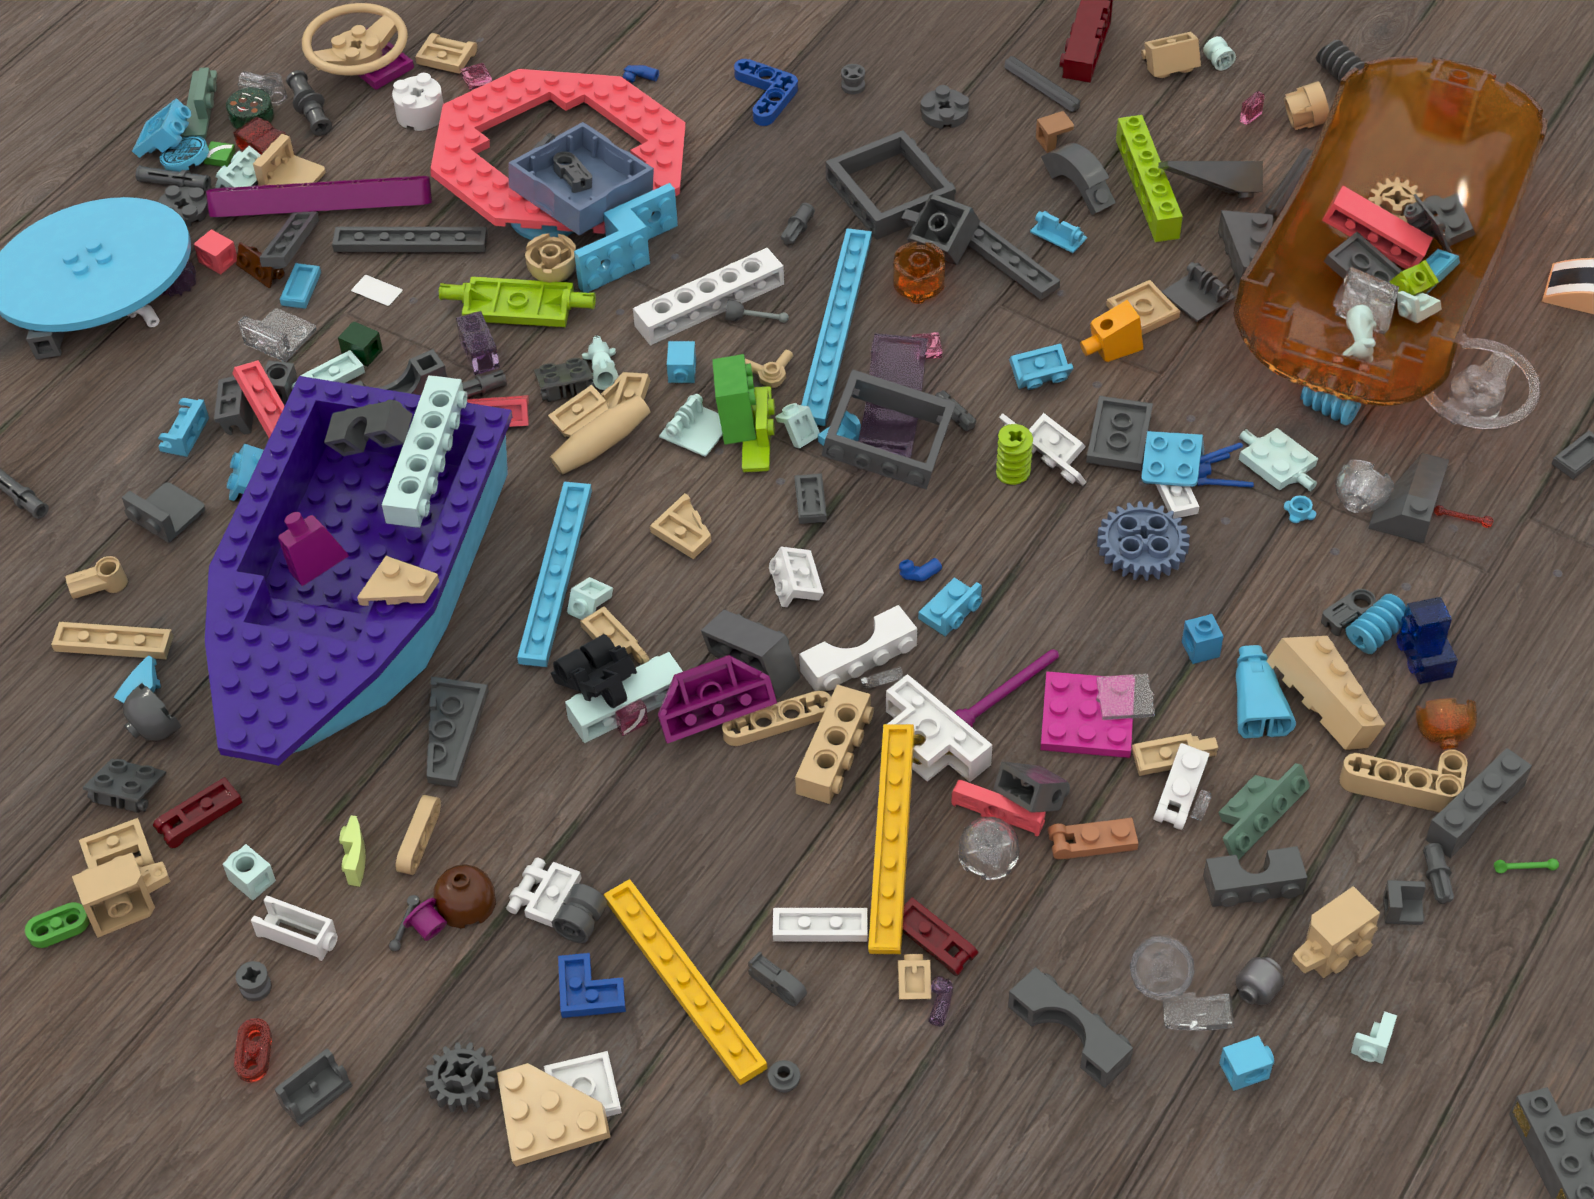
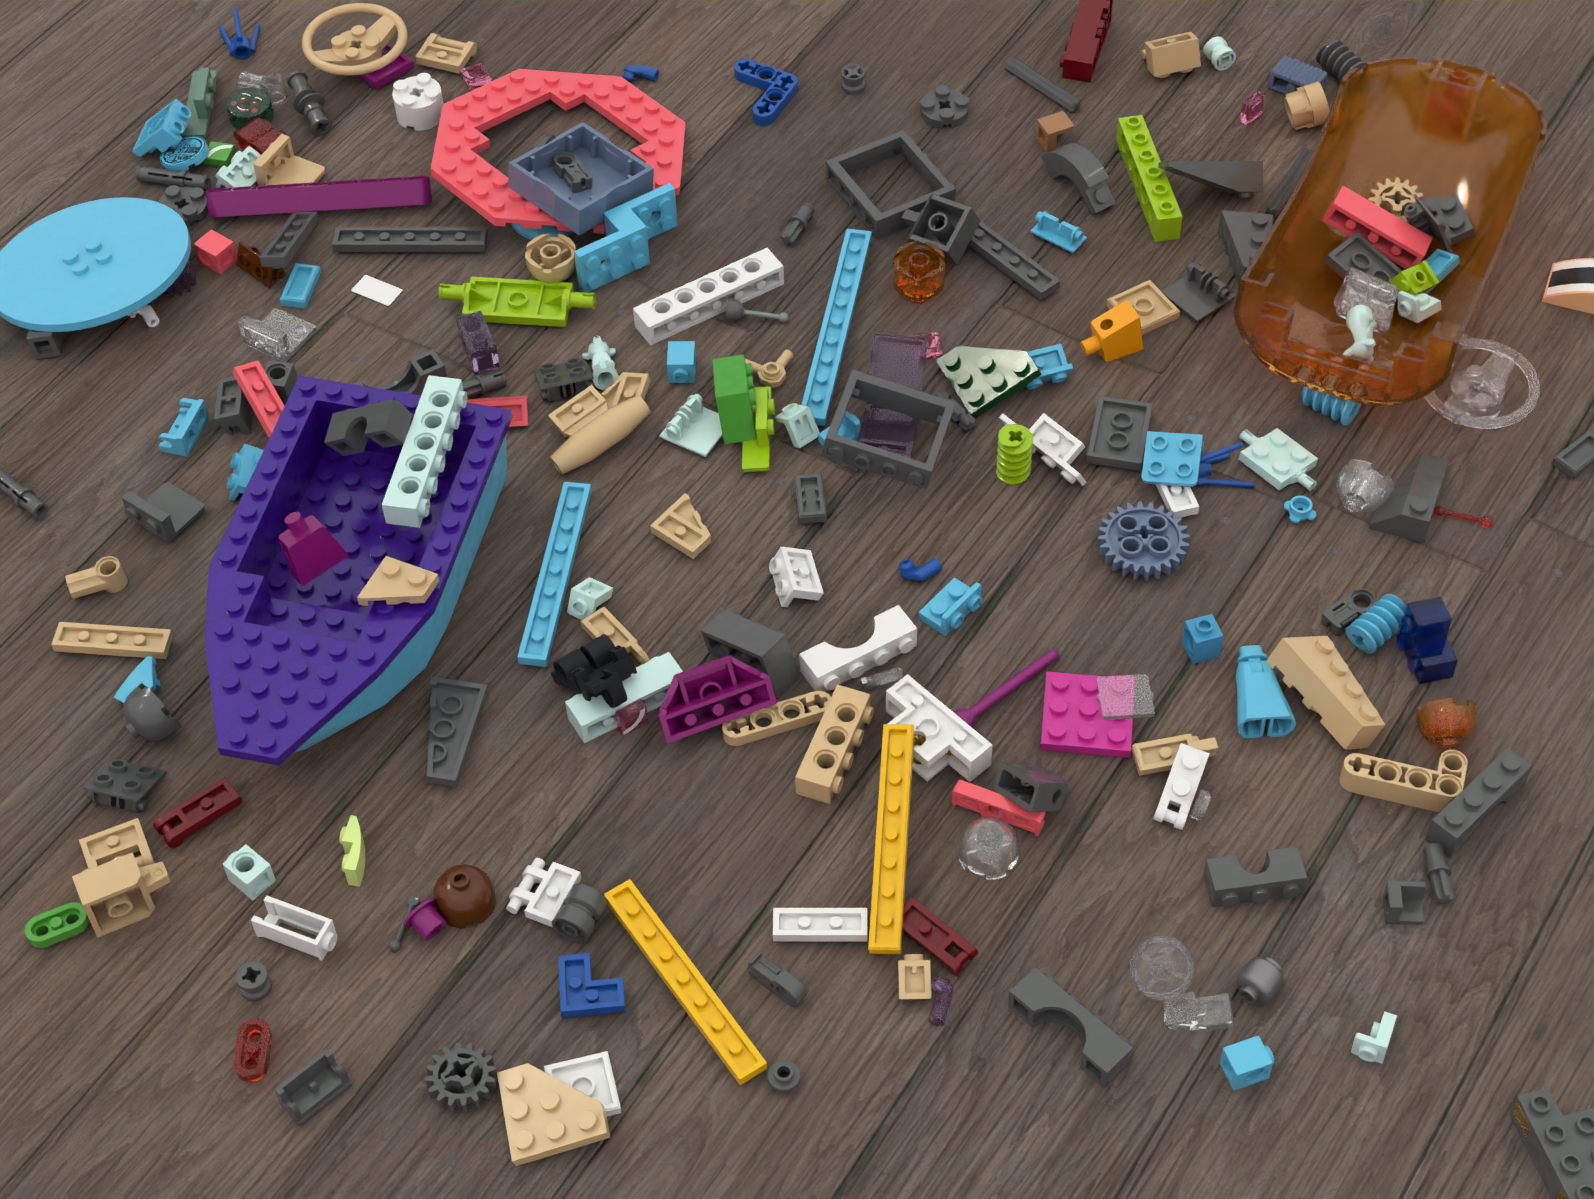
(240, 45): none -> blue plant
(339, 369): light aqua hinge -> none
(362, 342): dark green panel -> none
(418, 834): tan beam -> none
(986, 375): none -> plate
(1093, 838): nougat plate -> none
(1259, 807): sand green bracket -> none
(1293, 74): none -> sand blue brick
(1338, 934): tan hinge -> none
(1501, 866): bright green hinge -> none

